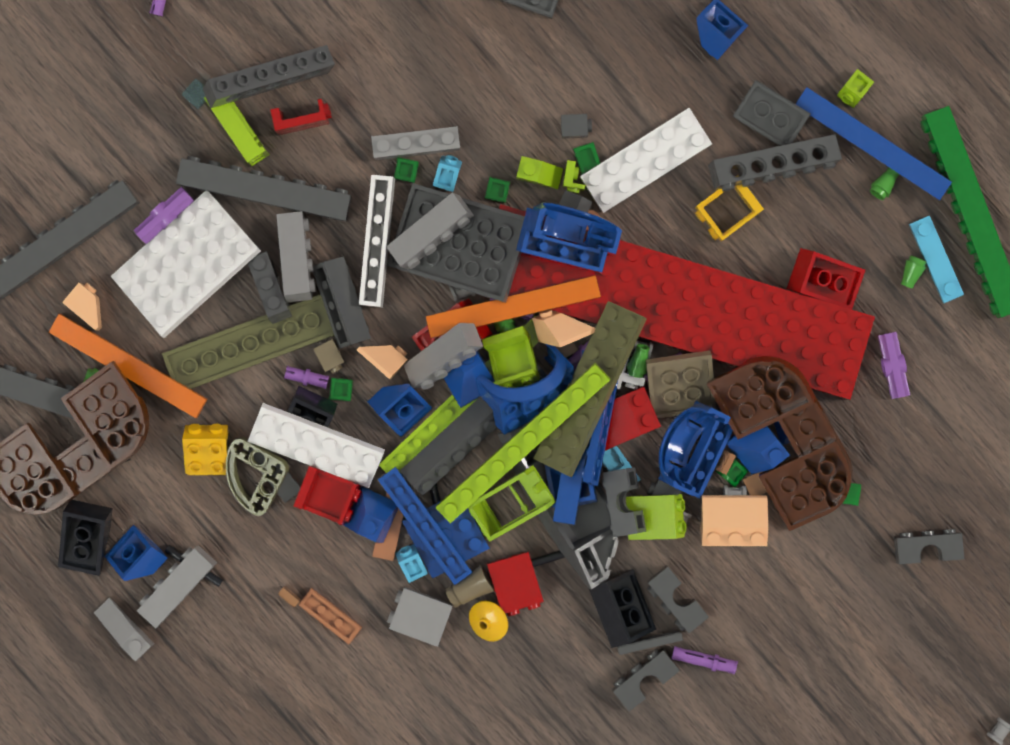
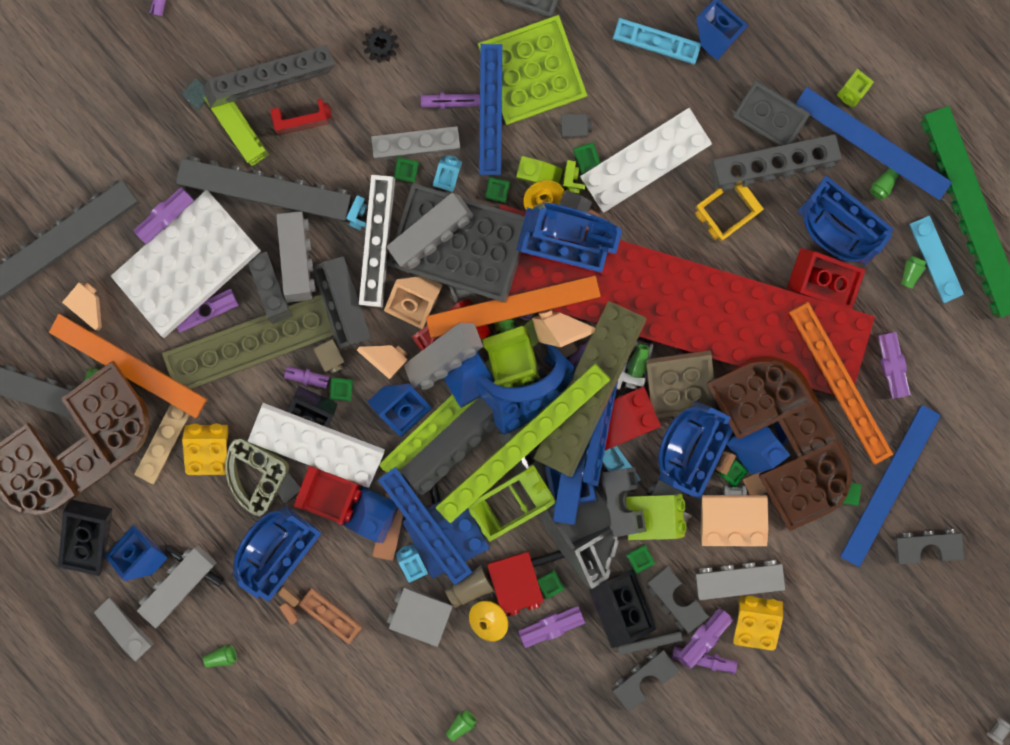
(162, 444): none -> tan plate
(219, 304): none -> medium lavender piece
(221, 657): none -> bright green cone
(261, 542): none -> blue piece
(289, 613): none -> nougat tile
(357, 209): none -> medium azure bracket
(377, 51): none -> black gear
(413, 299): none -> light nougat slope
(427, 100): none -> medium lavender pin
(462, 724): none -> bright green cone
(490, 109): none -> blue plate
(537, 70): none -> lime plate
(550, 584): none -> green tile
(551, 626): none -> medium lavender piece
(552, 190): none -> yellow dish
(640, 558): none -> green tile
(657, 41): none -> medium azure plate
(705, 638): none -> medium lavender piece
(739, 581): none -> light grey brick
(758, 622): none -> yellow bracket
(834, 238): none -> blue piece
(840, 383): none -> orange tile
(890, 485): none -> blue tile

